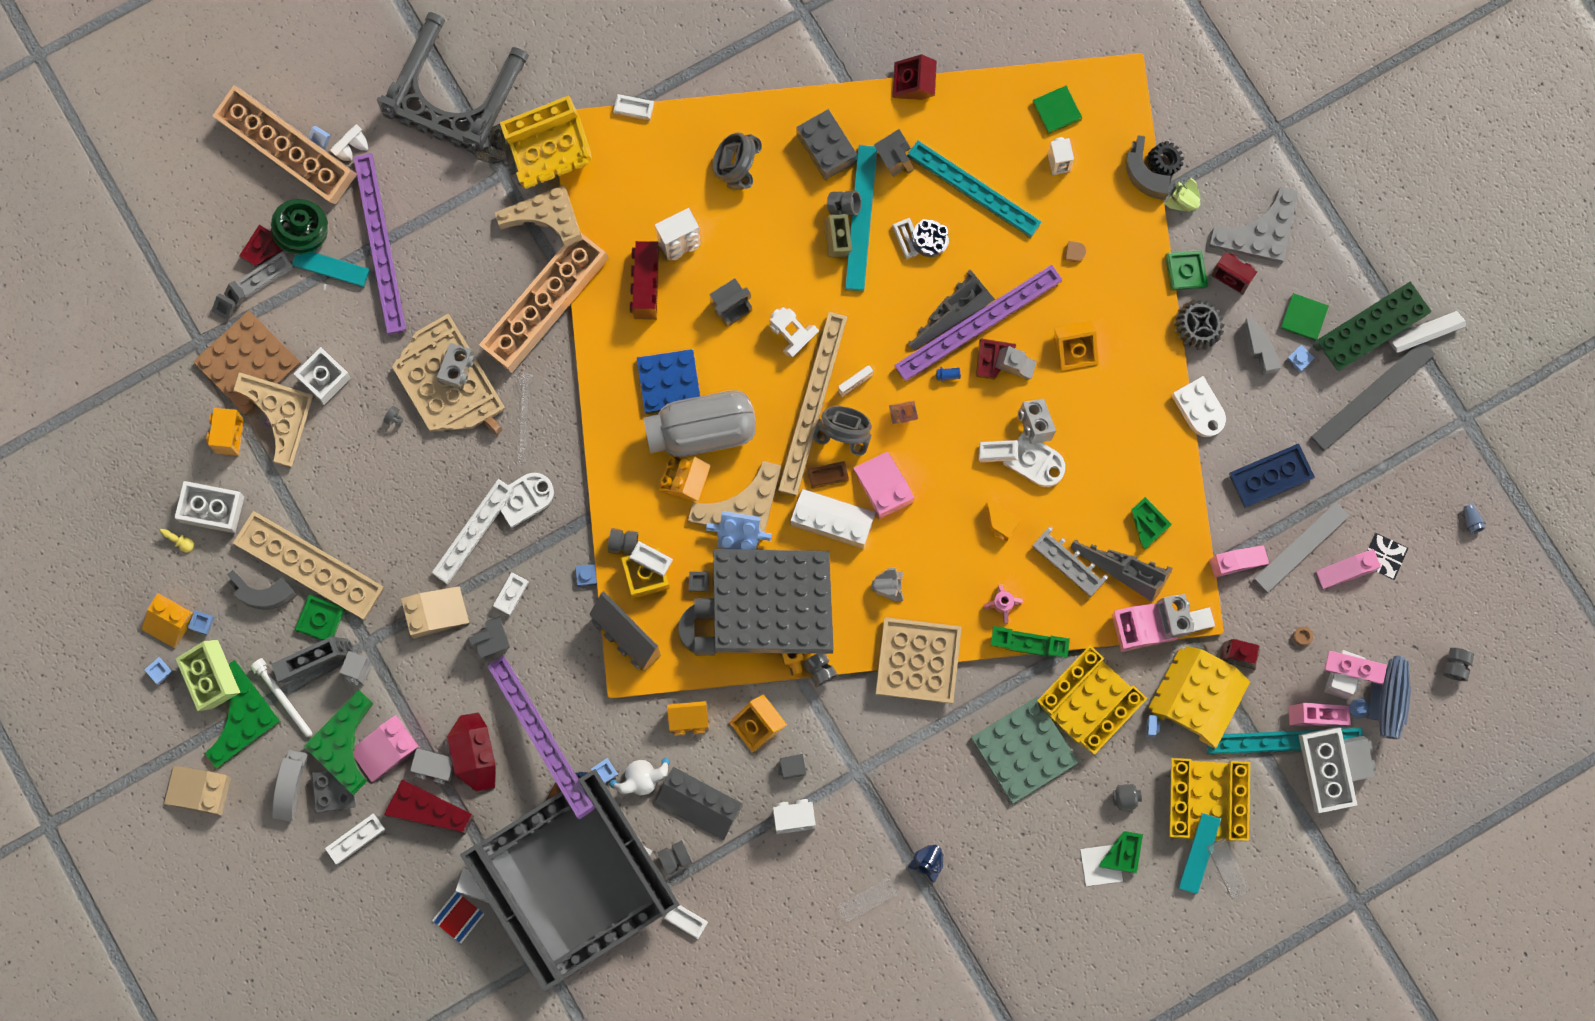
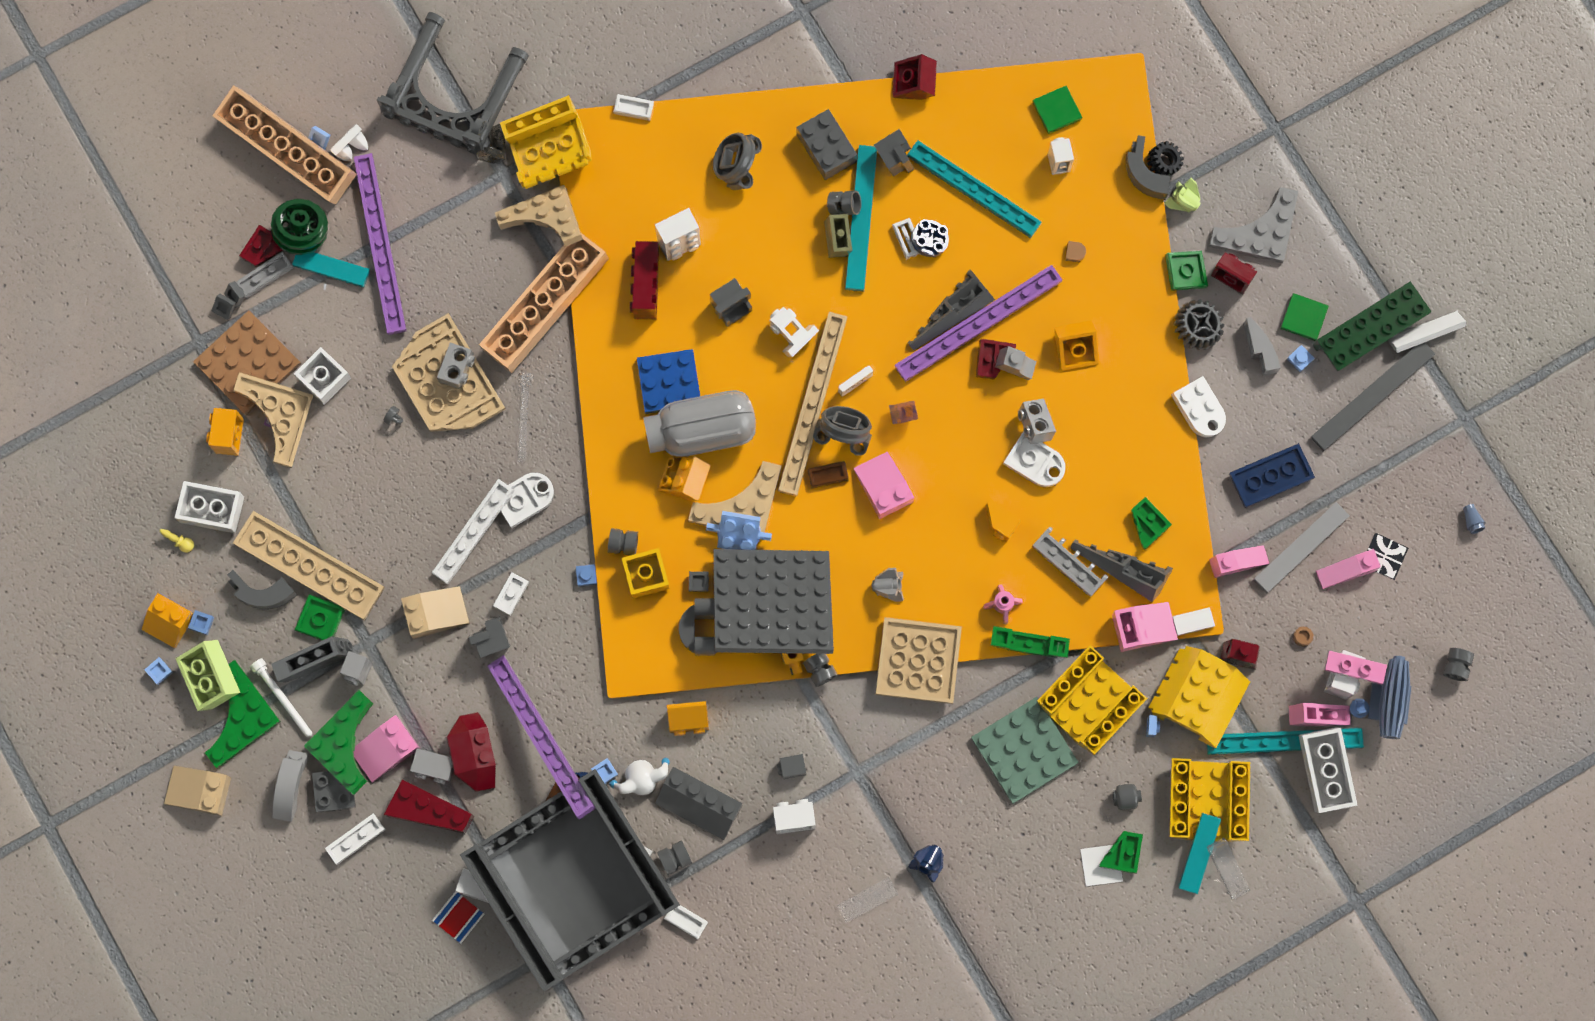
(492, 425): medium nougat tile -> none
(624, 632): dark grey slope -> none
(651, 558): white tile -> none
(757, 723): light orange slope -> none
(832, 518): white slope -> none
(947, 374): blue pin -> none
(998, 451): white tile -> none
(1170, 616): light grey brick -> none
(1359, 757): light grey brick -> none

